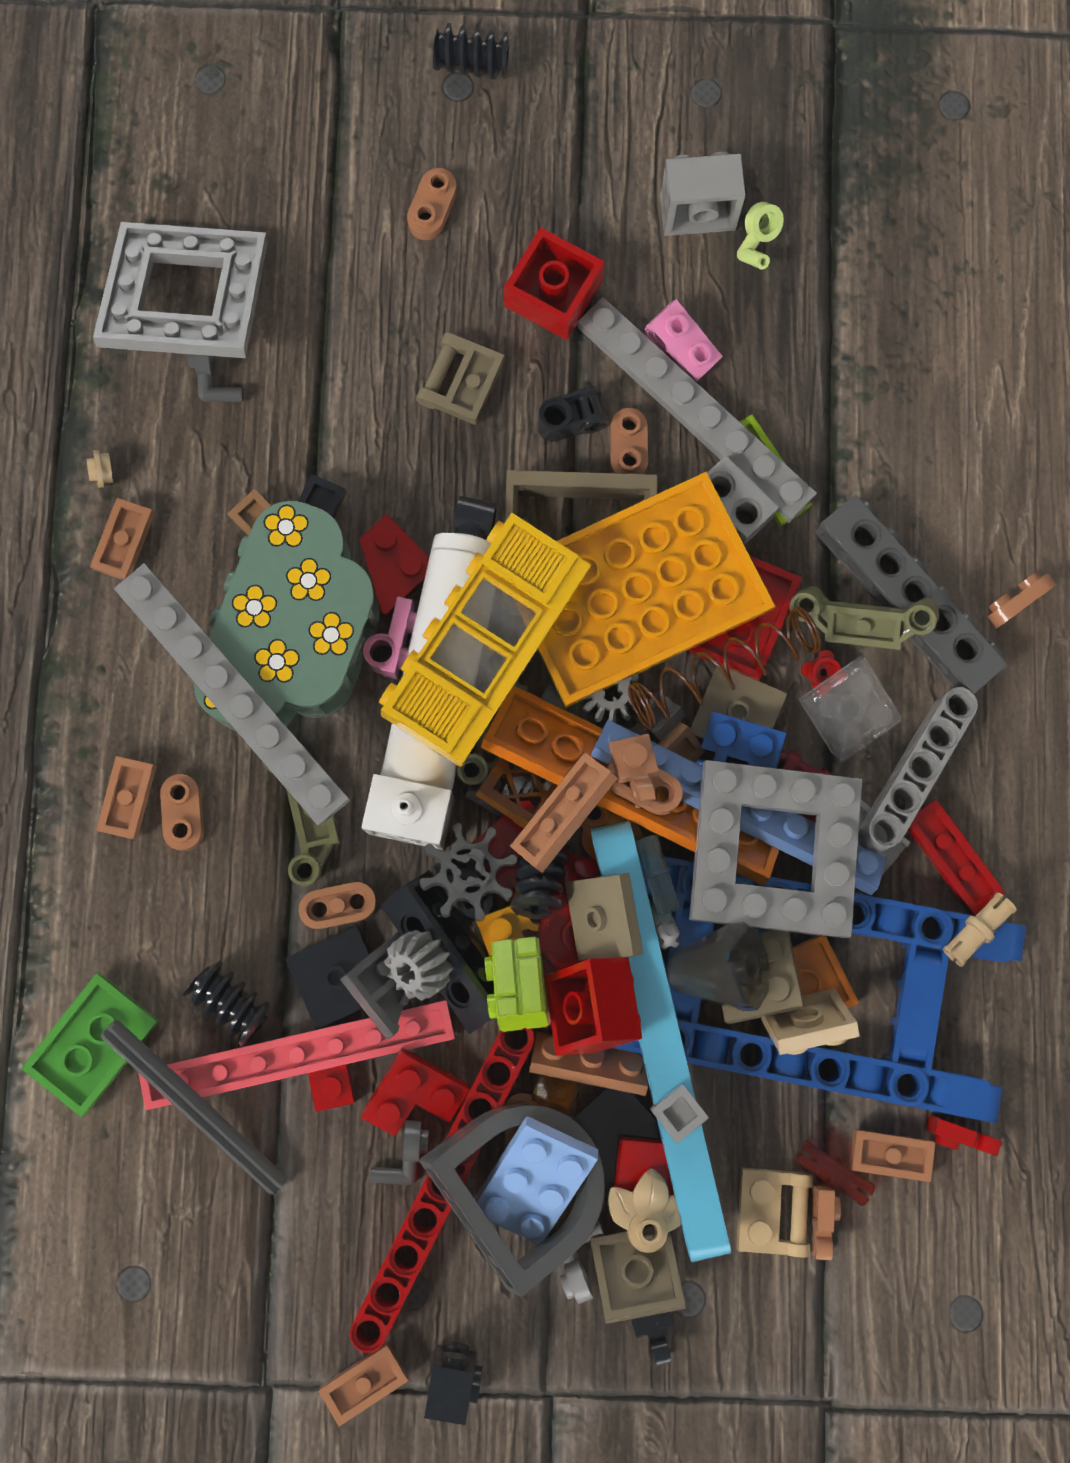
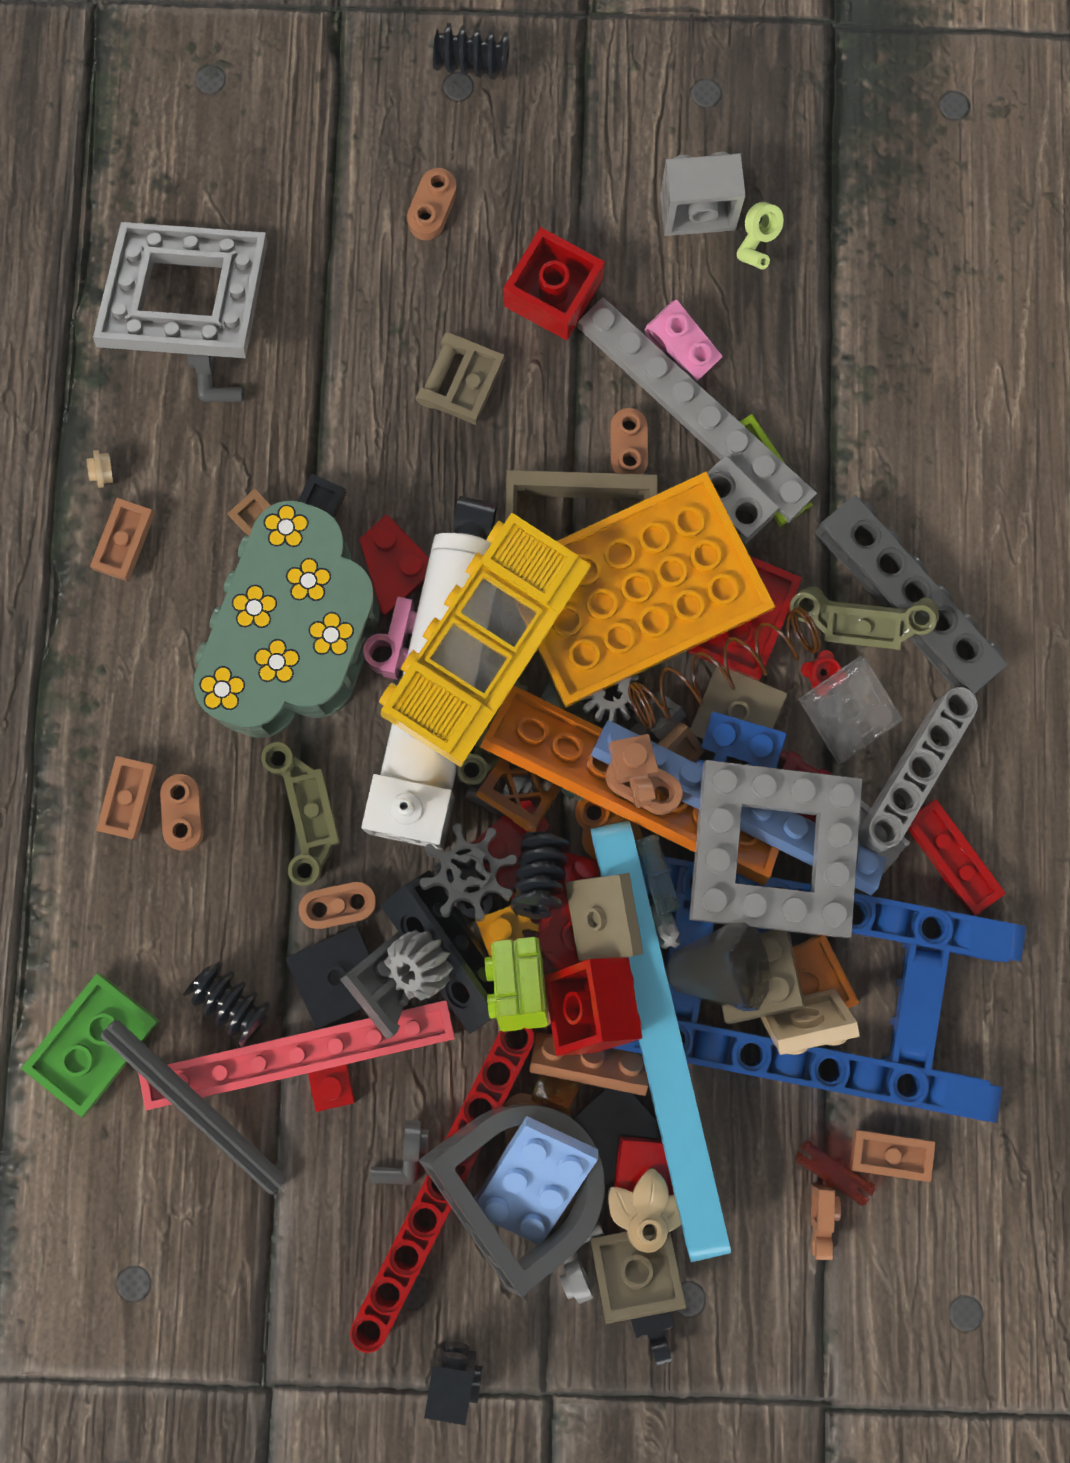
(232, 695): light grey plate -> none
(363, 1384): nougat plate -> none
(413, 1082): red plate -> none
(563, 812): nougat plate -> none
(578, 410): black piece -> none
(679, 1113): light grey plate -> none
(761, 1209): tan plate -> none
(952, 1135): red plate -> none
(979, 929): tan pin -> none
(1032, 589): nougat plate -> none

